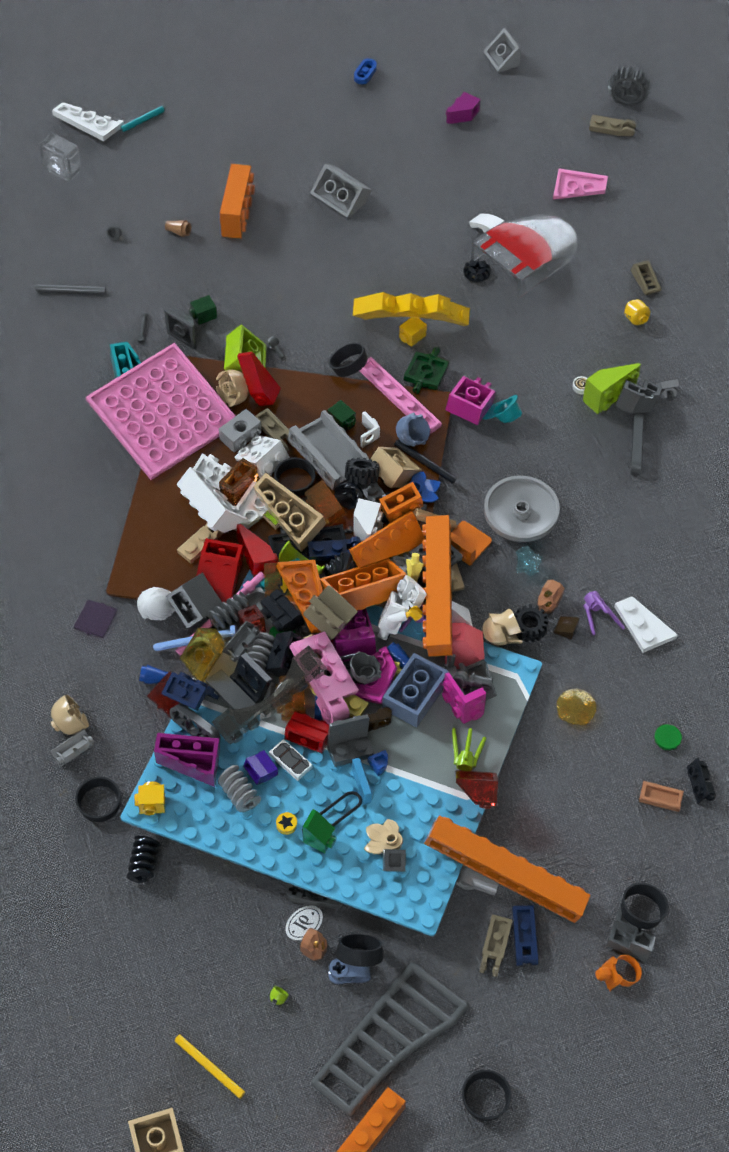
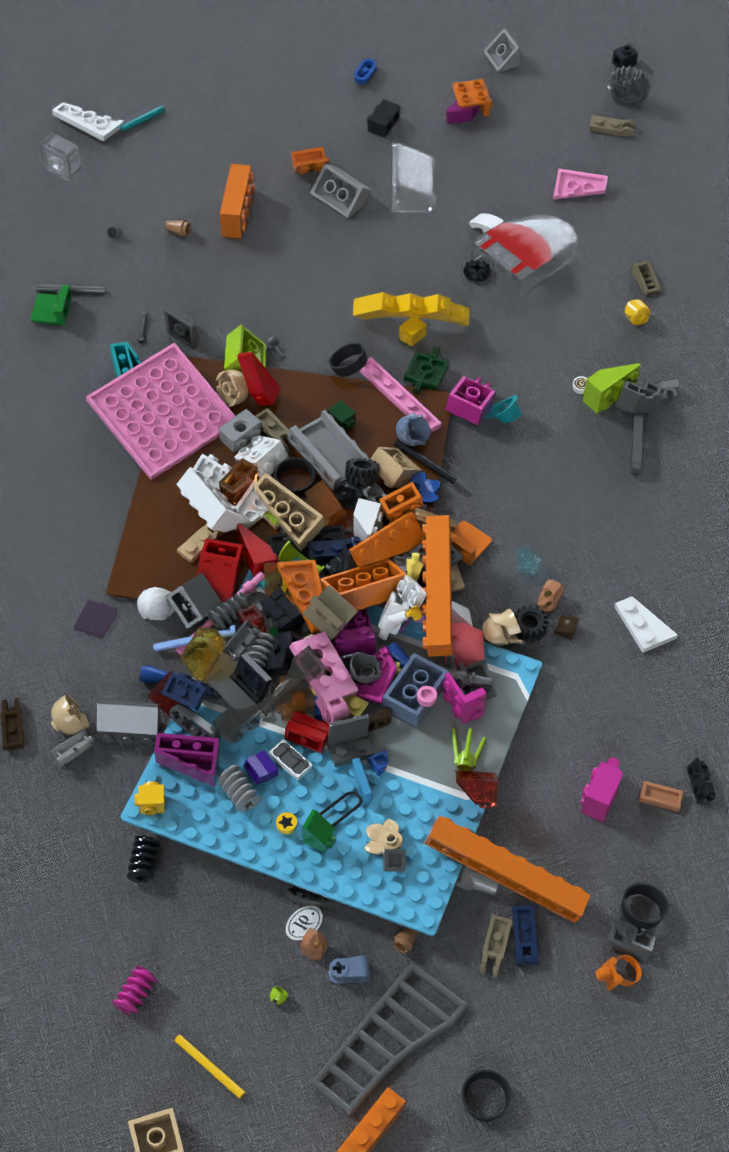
(12, 726): none -> dark brown hinge
(52, 308): none -> green bracket
(96, 782): black tyre -> none
(128, 722): none -> slope
(134, 990): none -> dark pink piece
(203, 310): dark green brick -> none
(309, 160): none -> orange bracket
(361, 958): black tyre -> none
(372, 427): white bracket -> none
(383, 118): none -> black brick
(405, 940): none -> medium nougat cone
(412, 180): none -> clear windscreen
(427, 696): none -> bright pink tile
(473, 94): none -> orange bracket
(521, 508): light grey dish -> none
(576, 707): clear yellow dish -> none
(595, 603): medium lavender plant -> none
(601, 790): none -> dark pink hinge
(625, 56): none -> black brick
(668, 737): green piece -> none

